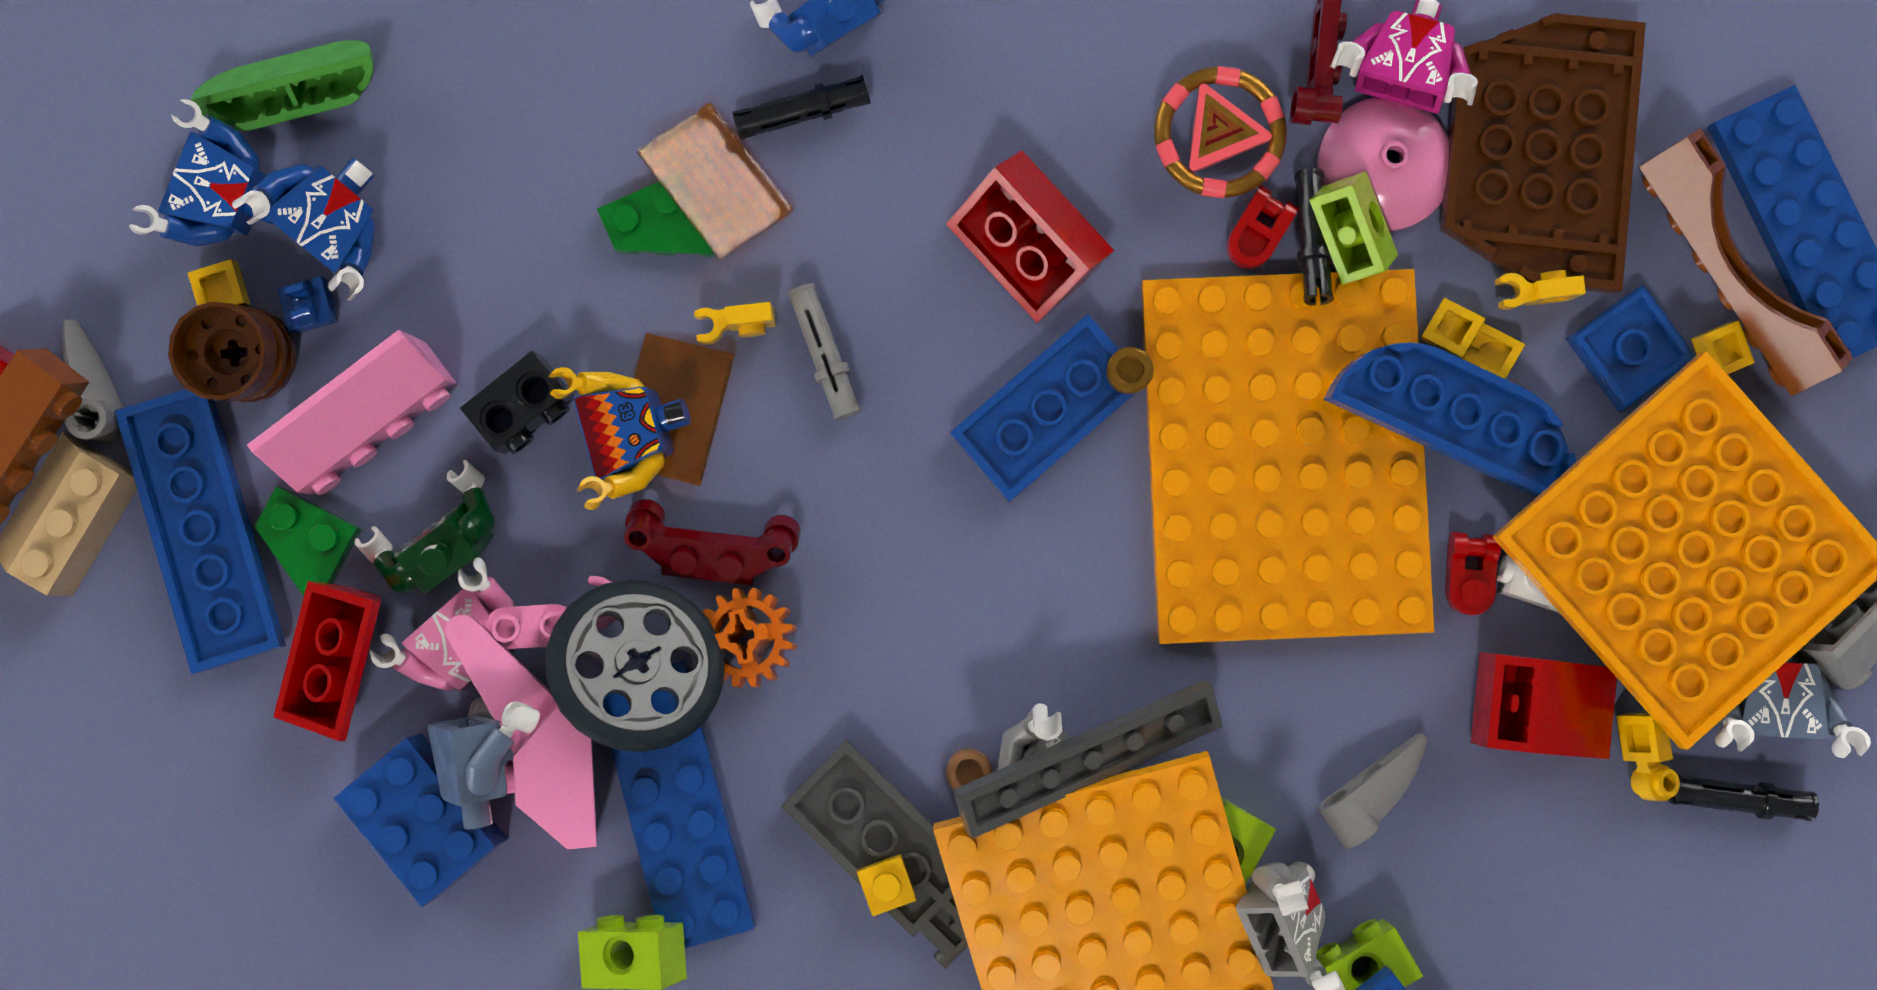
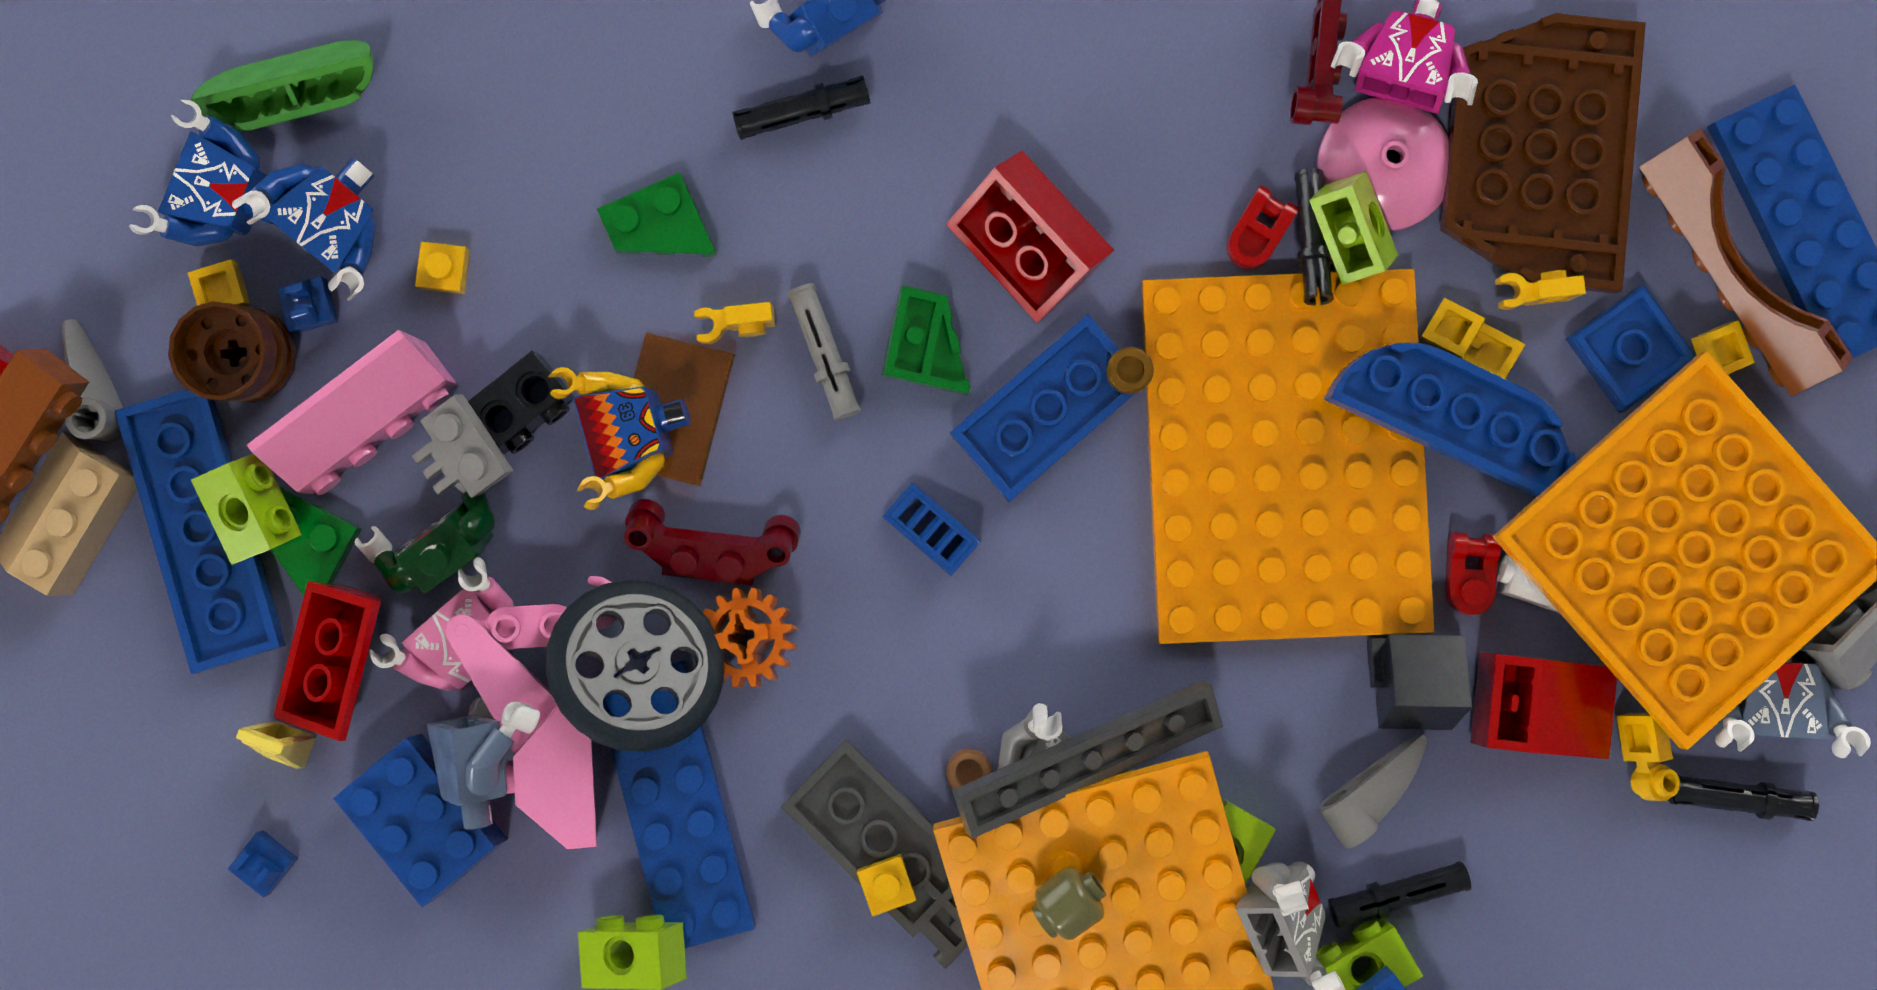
(246, 508): none -> lime brick
(262, 863): none -> blue tile
(279, 742): none -> light yellow slope
(442, 267): none -> yellow plate
(461, 449): none -> light grey hinge
(715, 181): clear orange piece -> none
(923, 343): none -> green wing
(958, 556): none -> blue slope
(1069, 903): none -> olive head
(1220, 131): piece -> none
(1406, 892): none -> black pin
(1419, 681): none -> black plate

